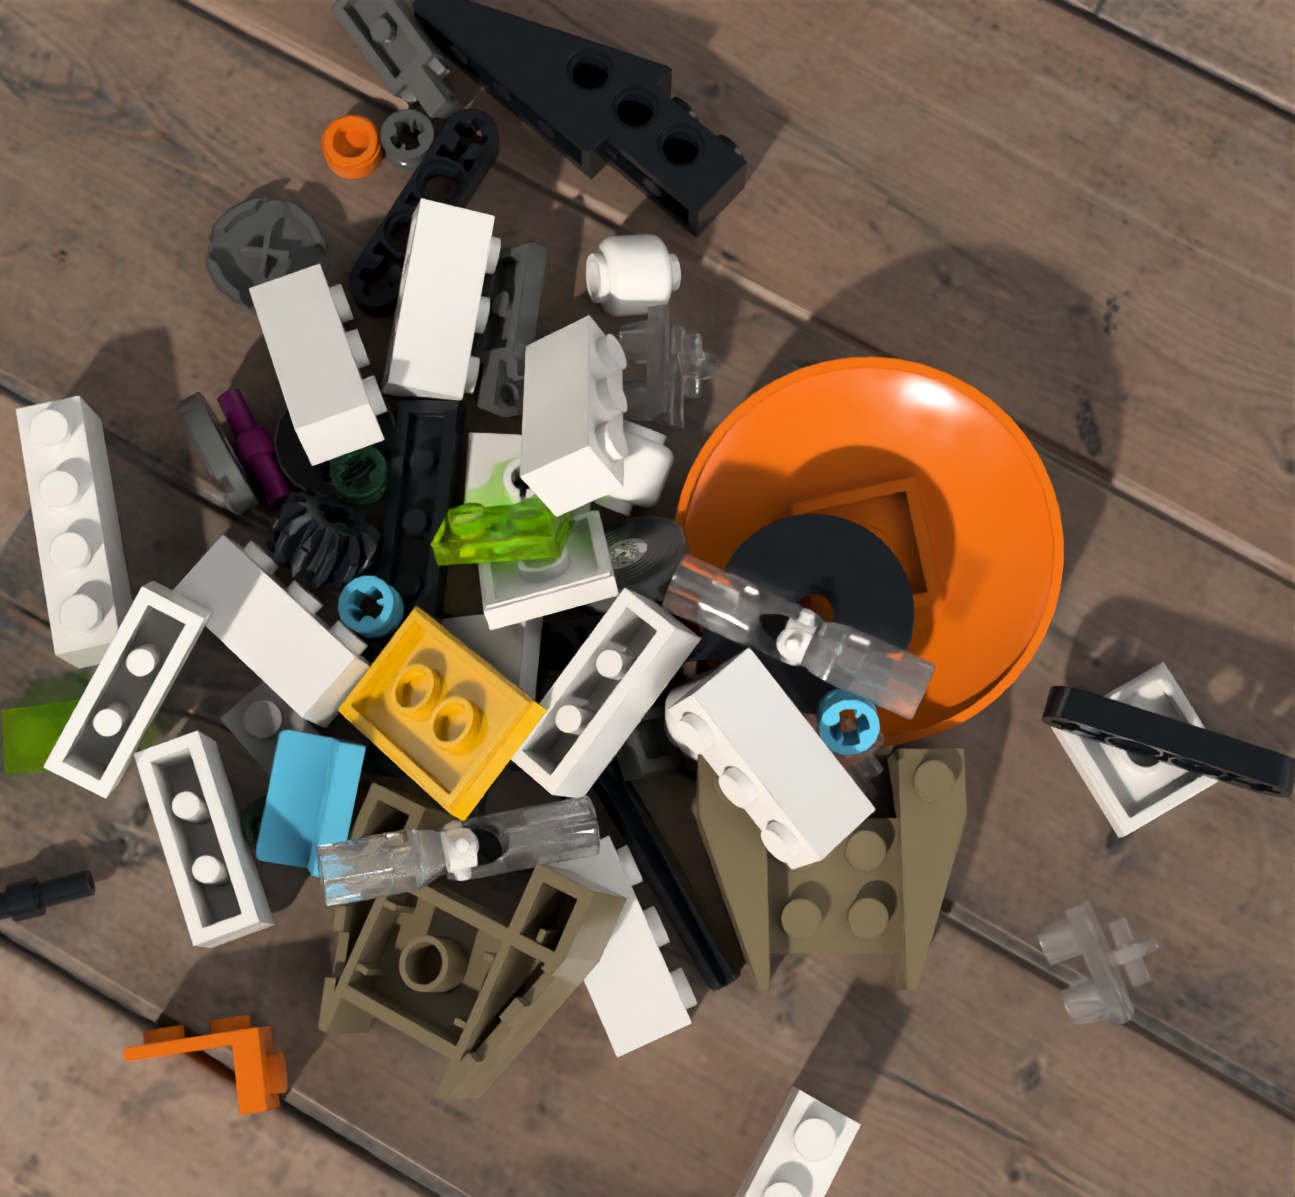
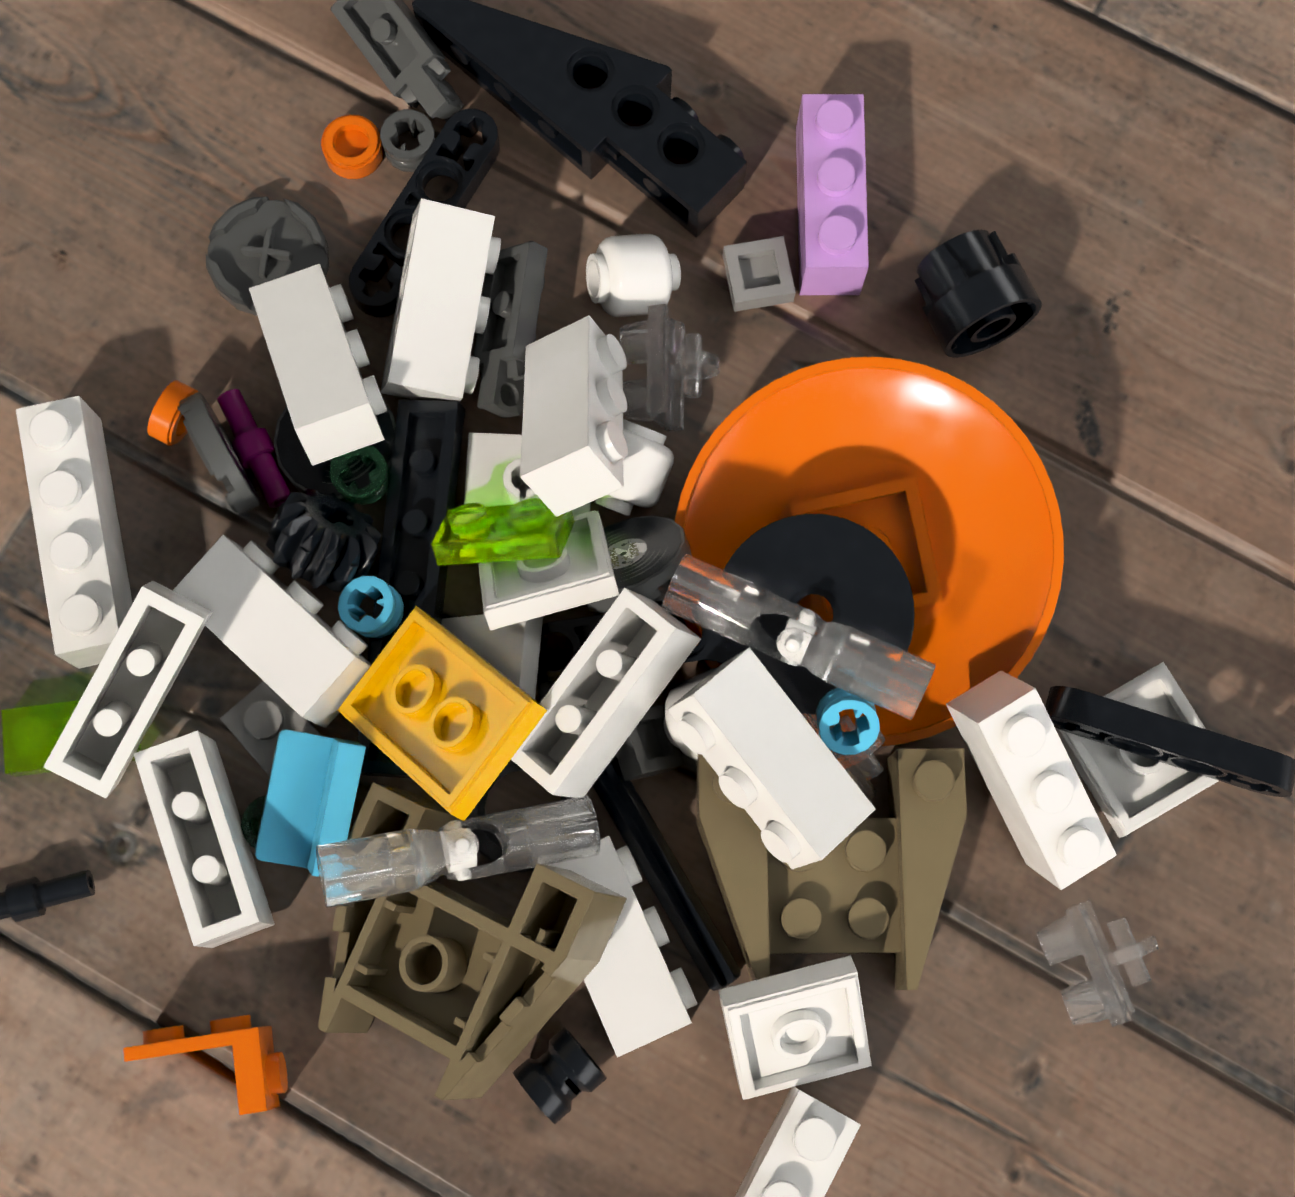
(165, 419): none -> orange tile
(559, 1075): none -> black wheel
(758, 273): none -> light grey plate
(796, 1027): none -> white tile
(831, 194): none -> lavender brick
(975, 293): none -> black piece
(1031, 778): none -> white brick

